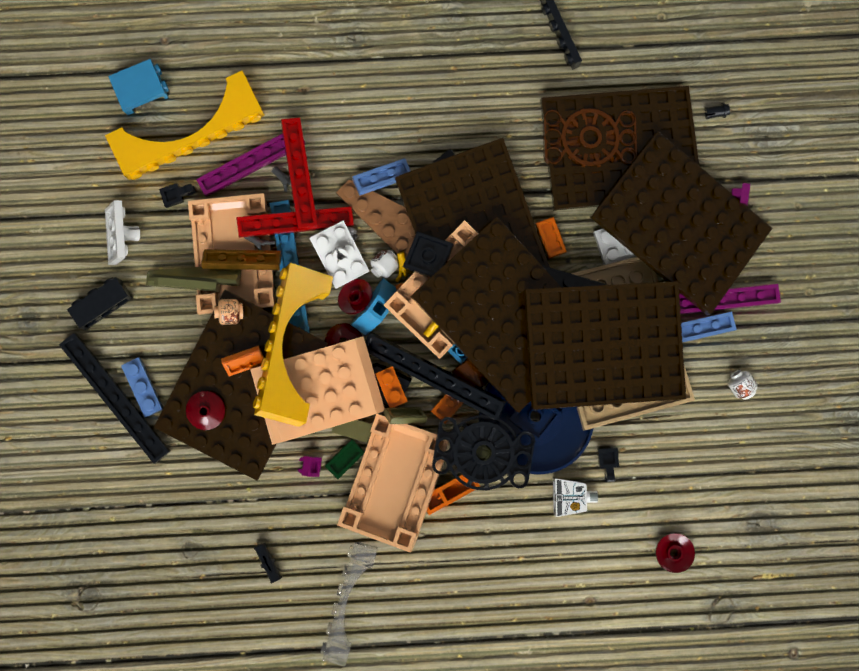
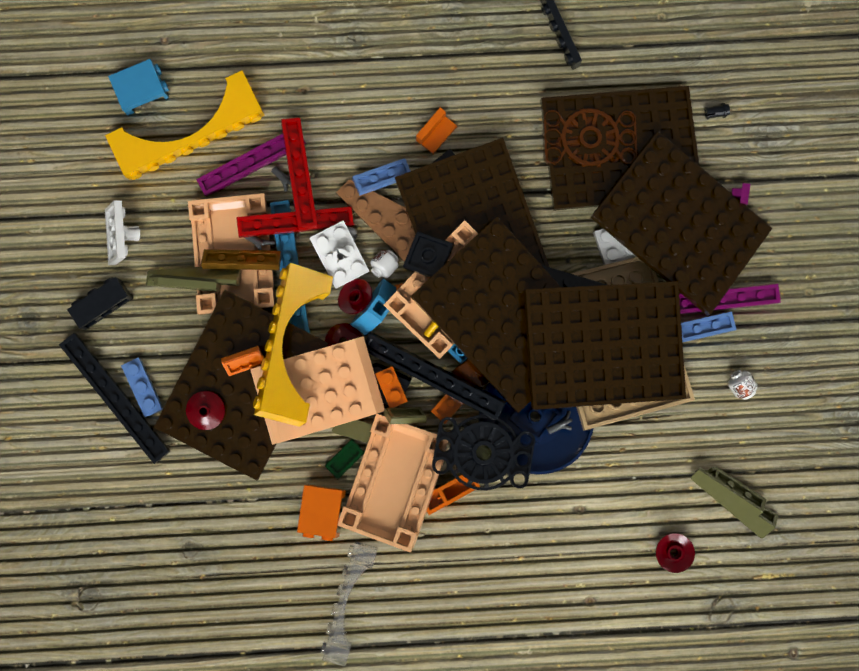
(174, 194): black plate -> none
(228, 311): light nougat head -> none
(268, 563): black pin -> none
(311, 466): magenta tile -> none
(320, 512): none -> orange panel
(402, 271): yellow bar -> none
(435, 131): none -> orange panel
(551, 237): orange plate -> none
(562, 424): none -> dark grey bar
(571, 497): torso -> none
(609, 460): black plate -> none
(737, 499): none -> olive wedge

